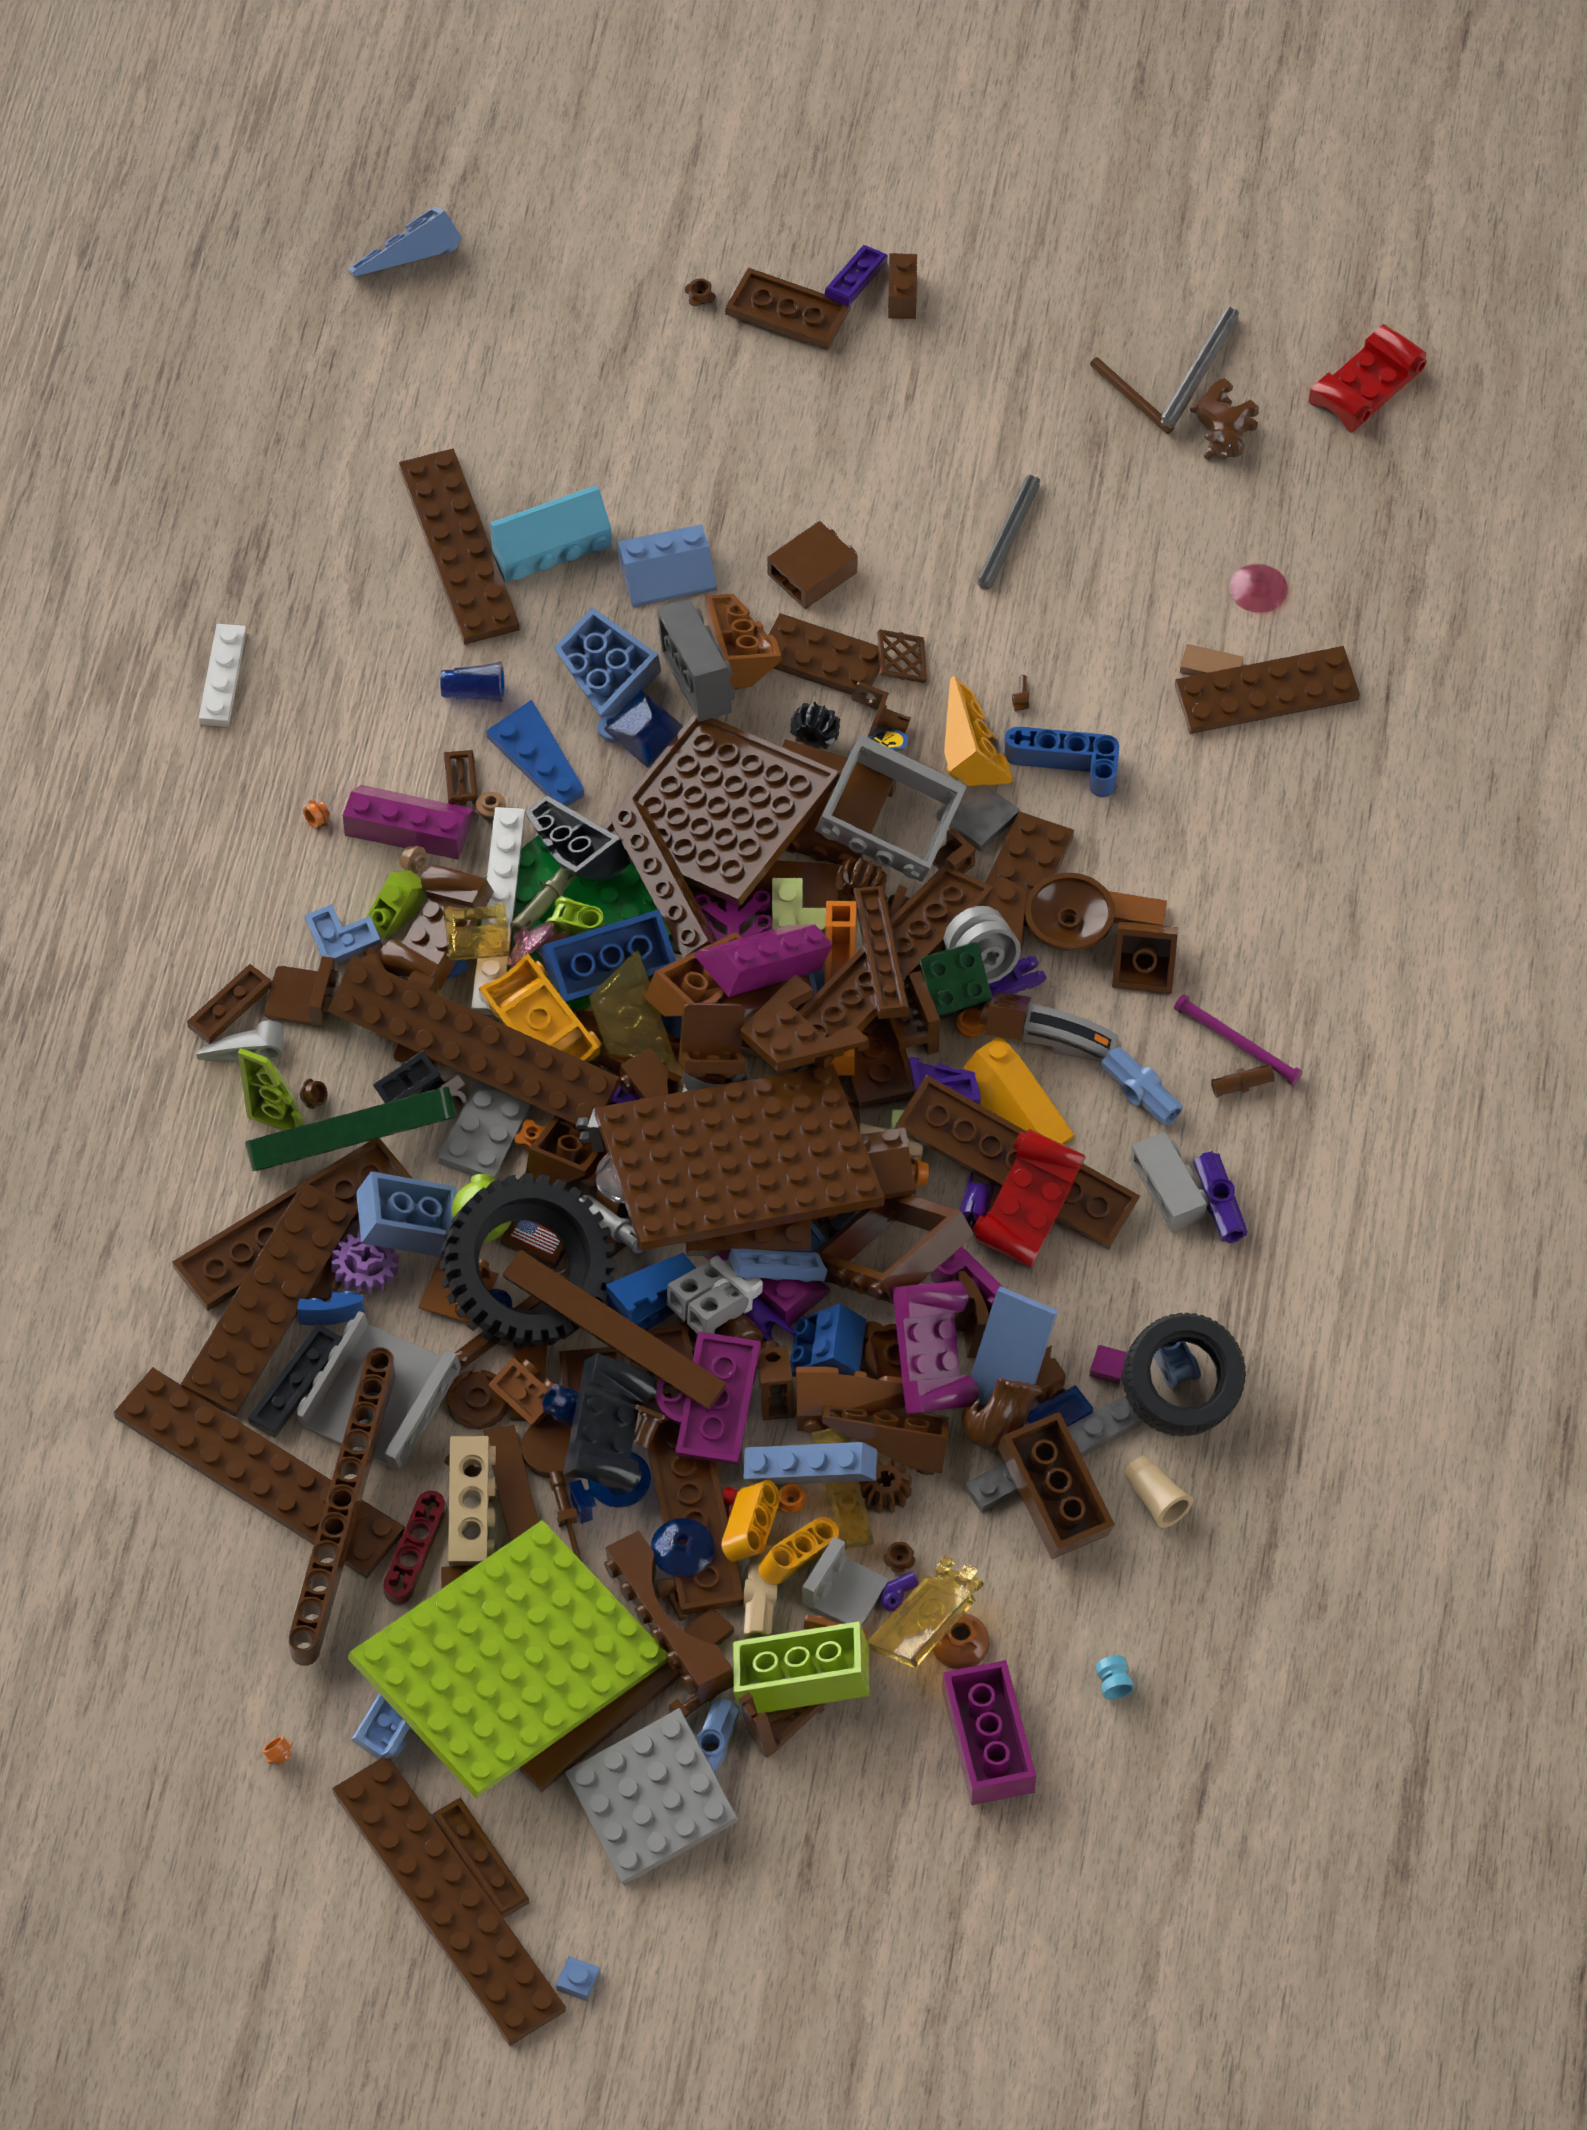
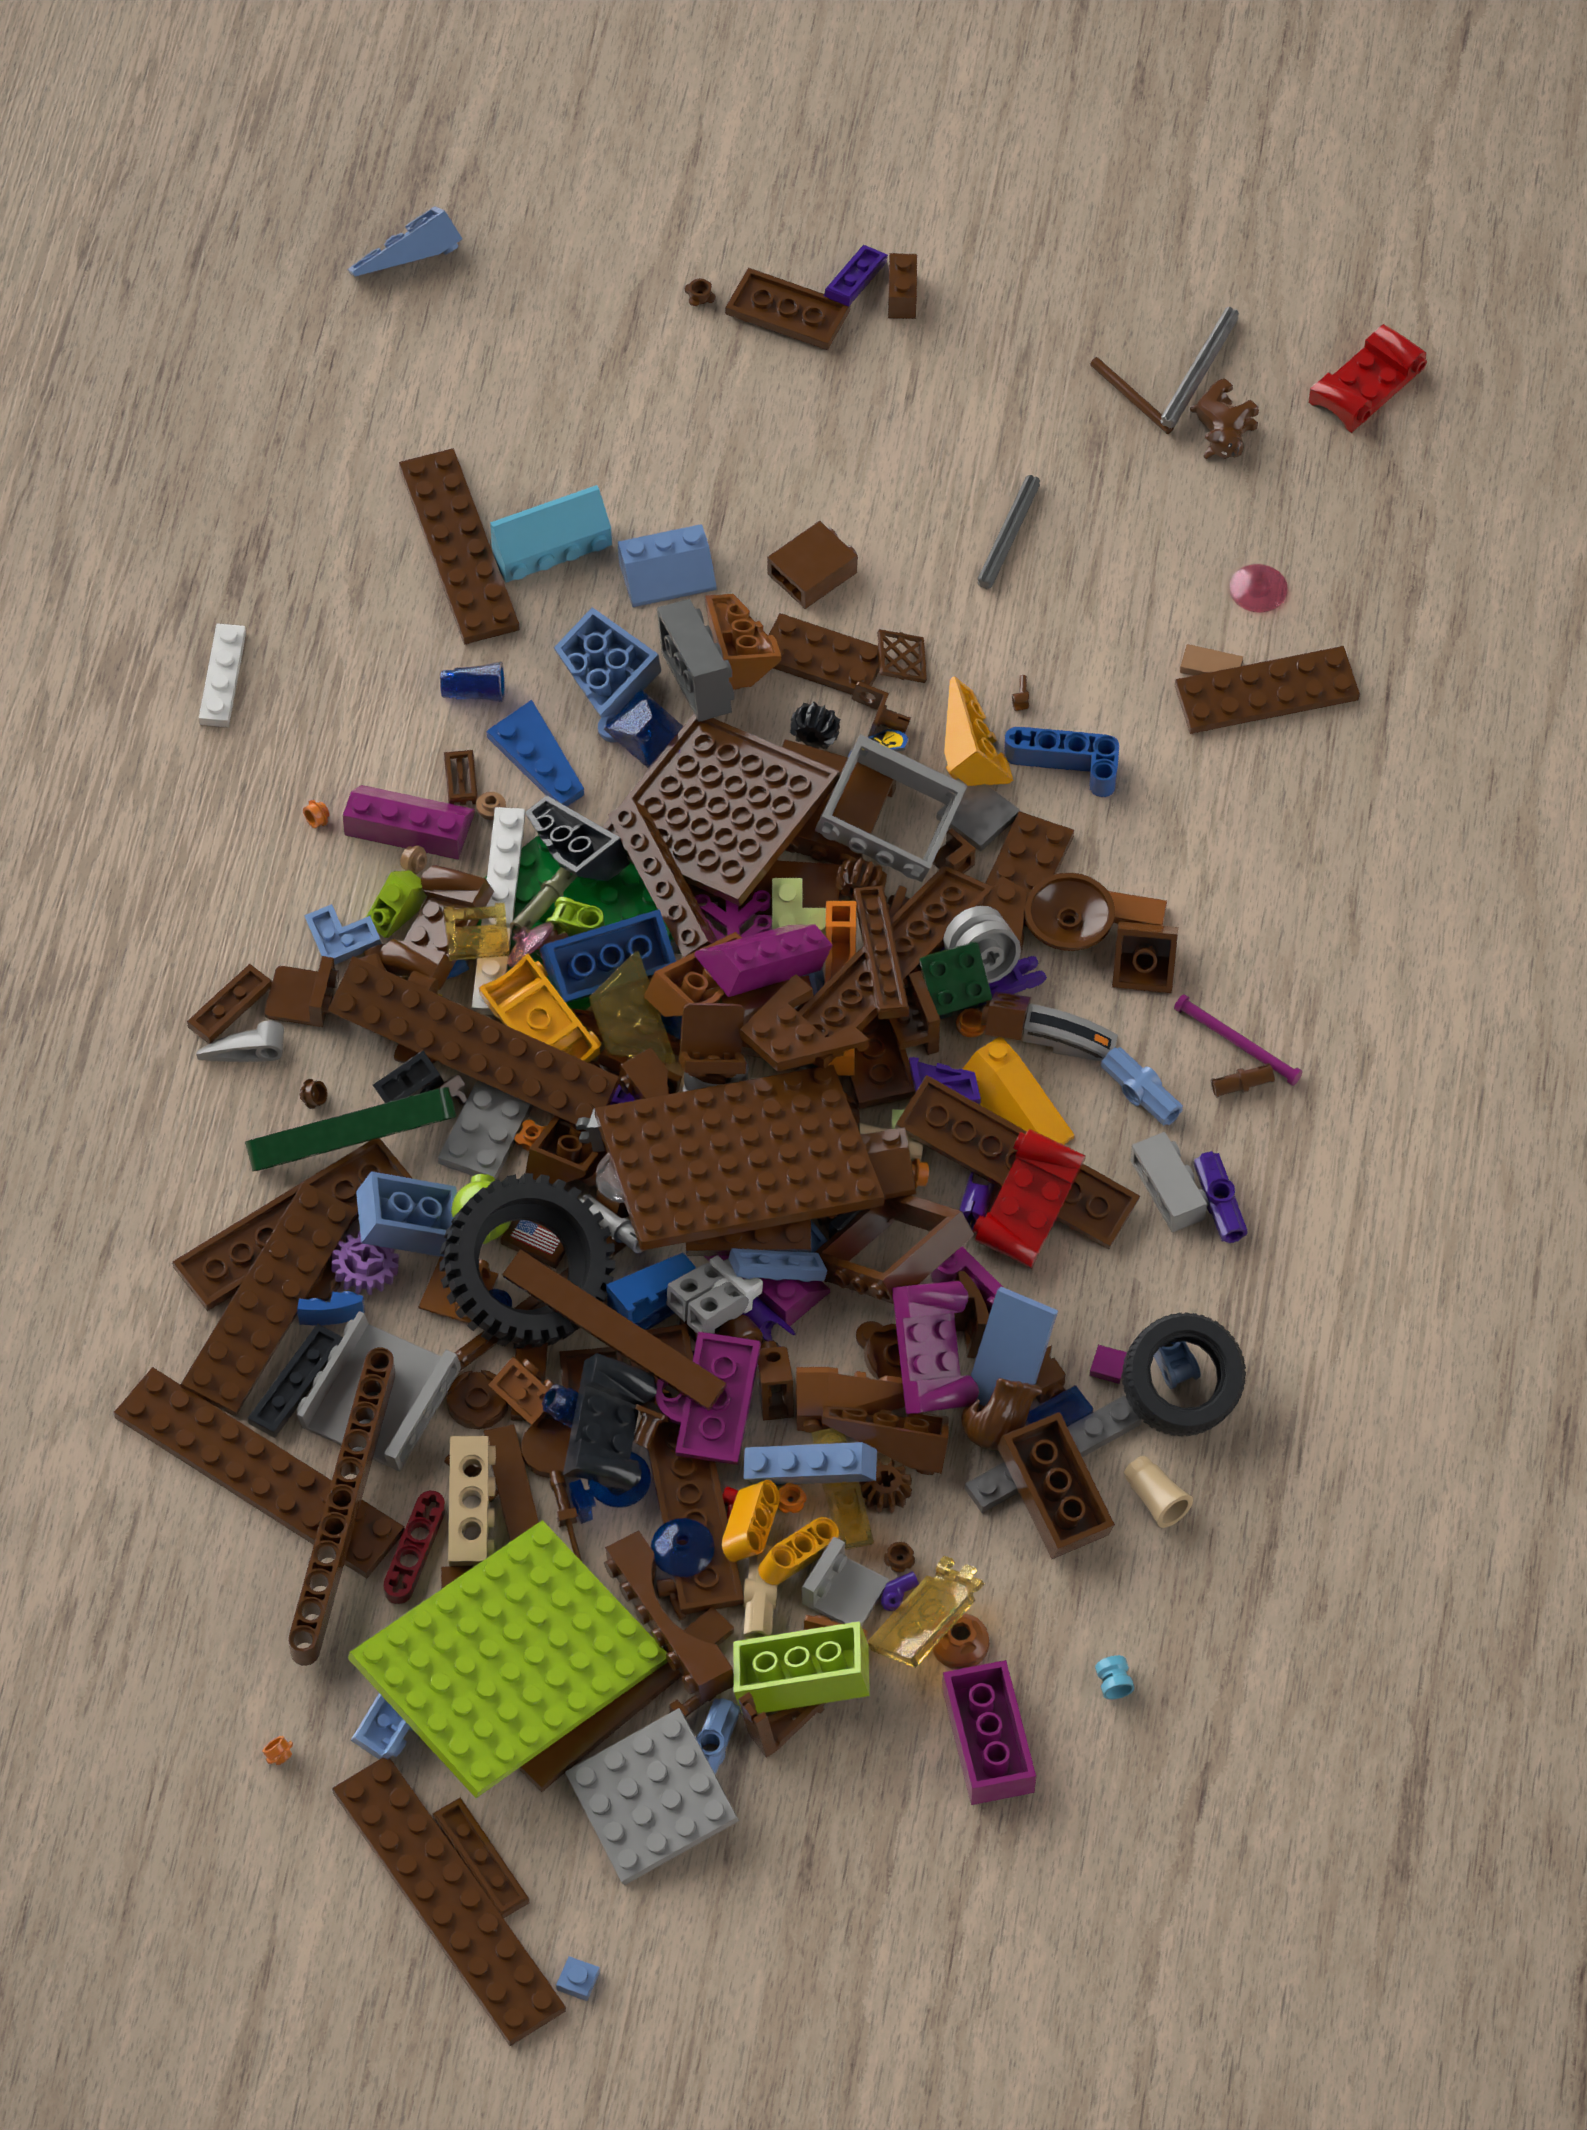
(267, 1093): lime wedge -> none
(829, 1340): blue slope -> none

